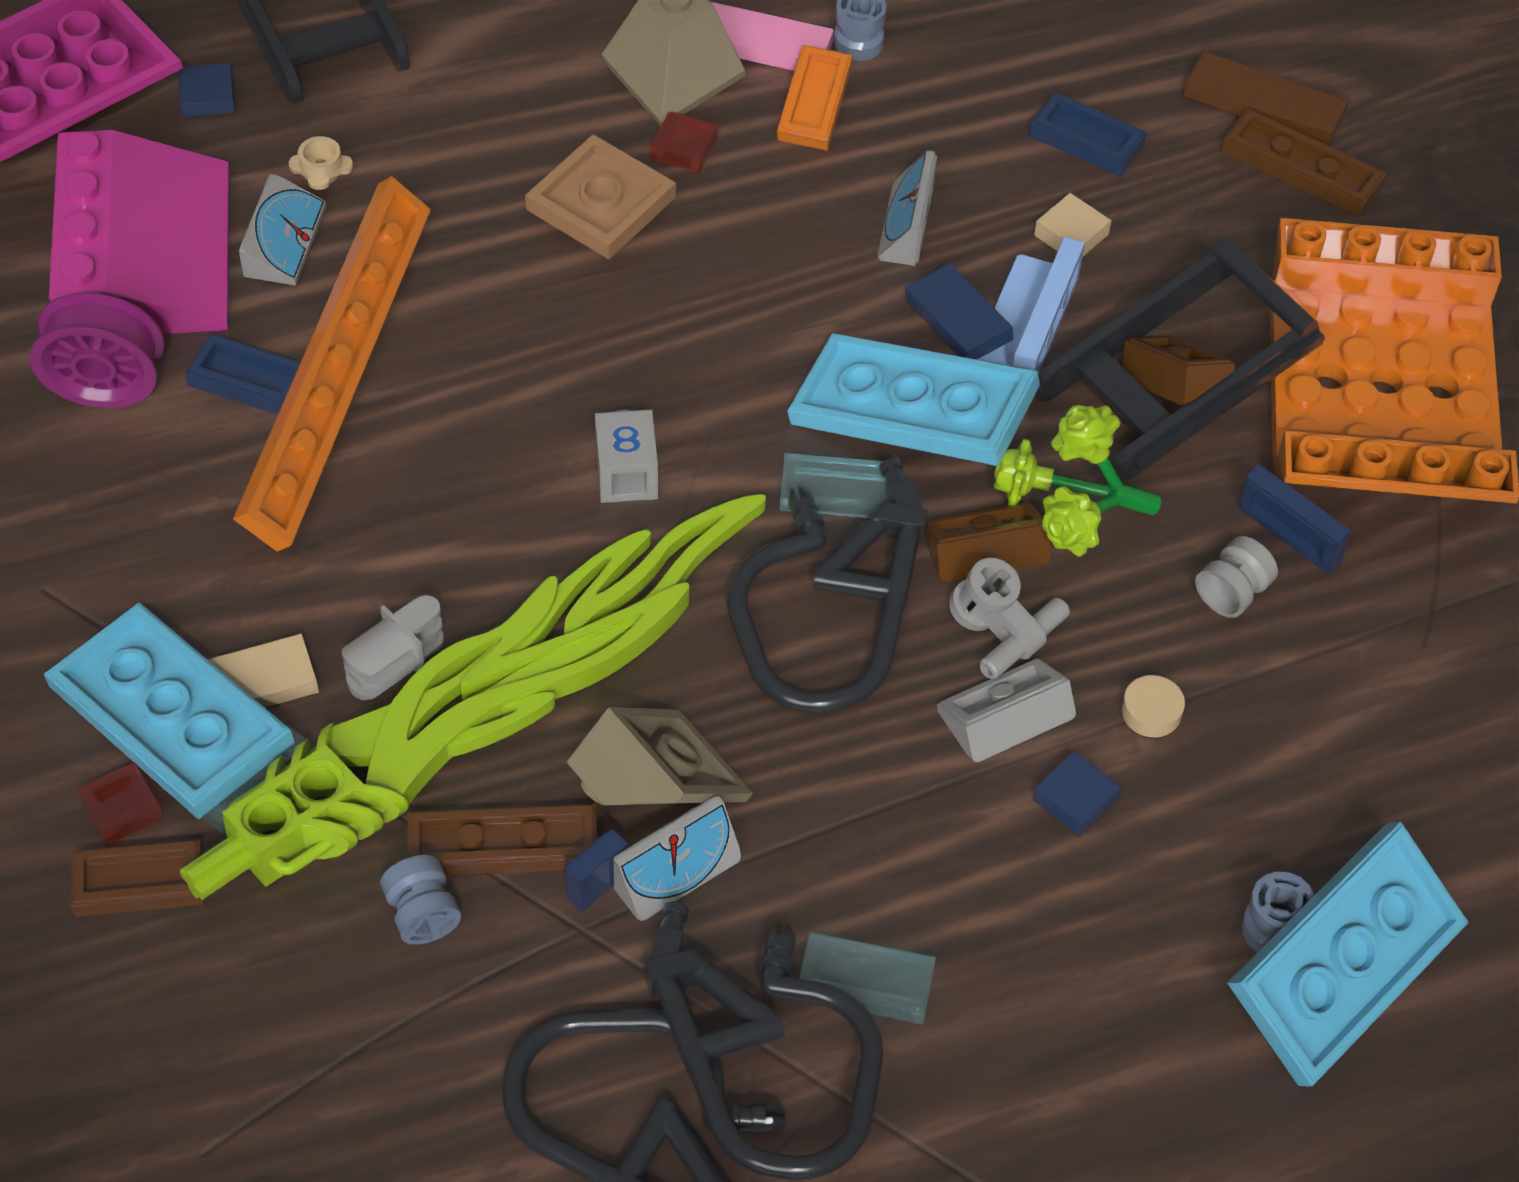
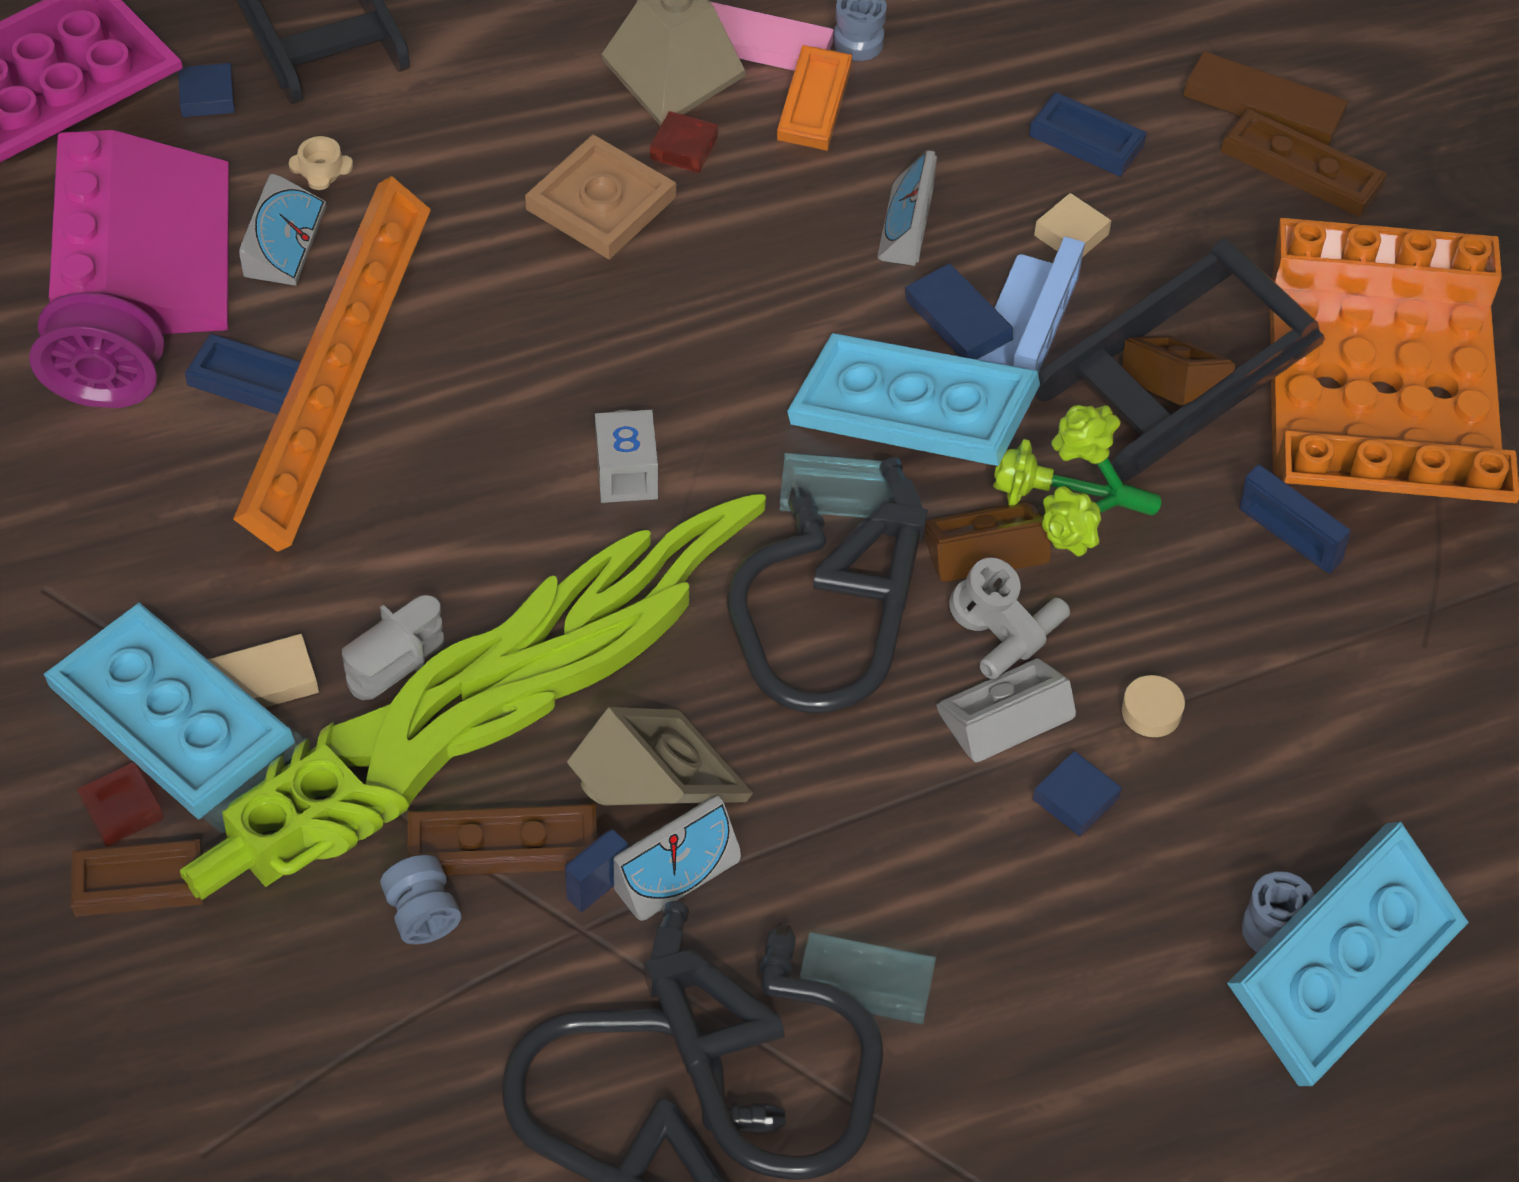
(1230, 582): light grey wheel -> none

